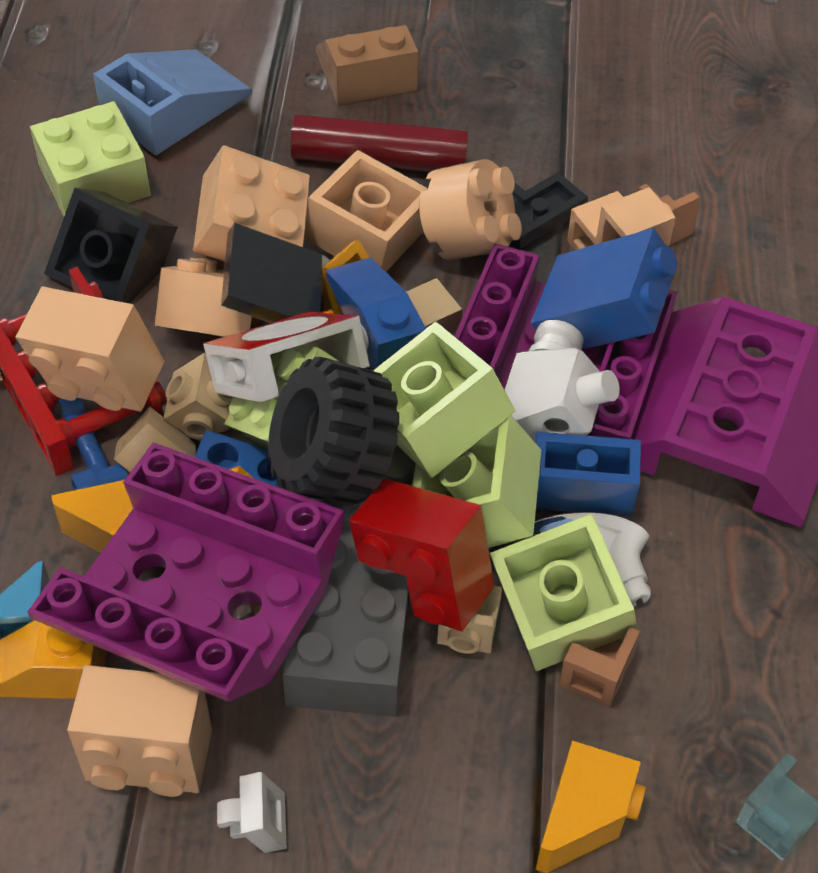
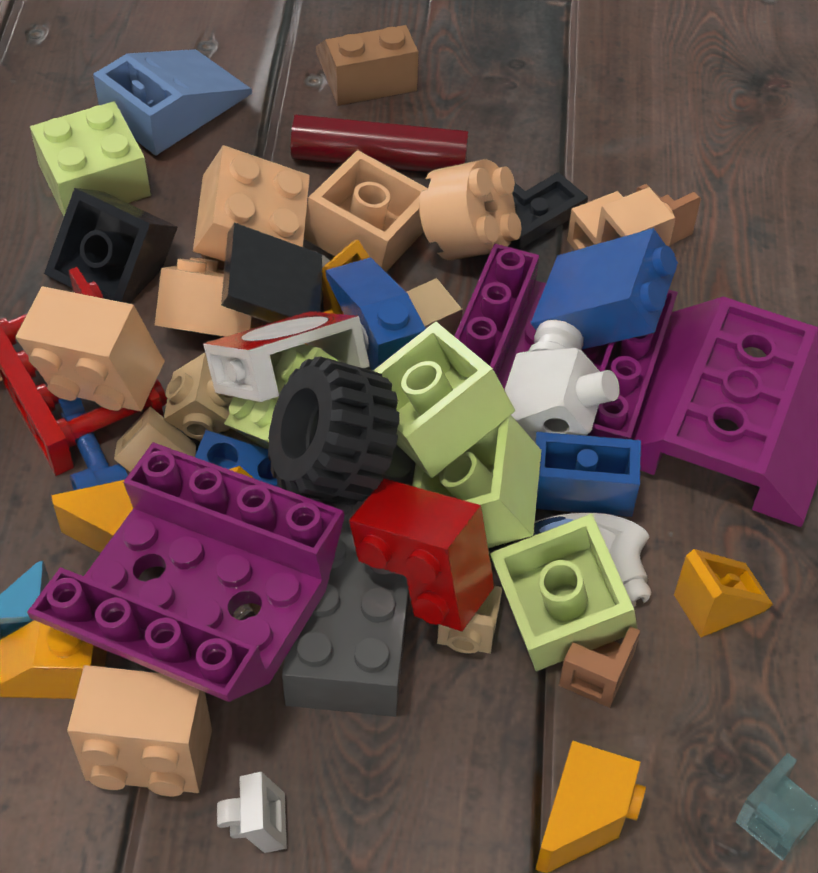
(718, 592): none -> light orange slope

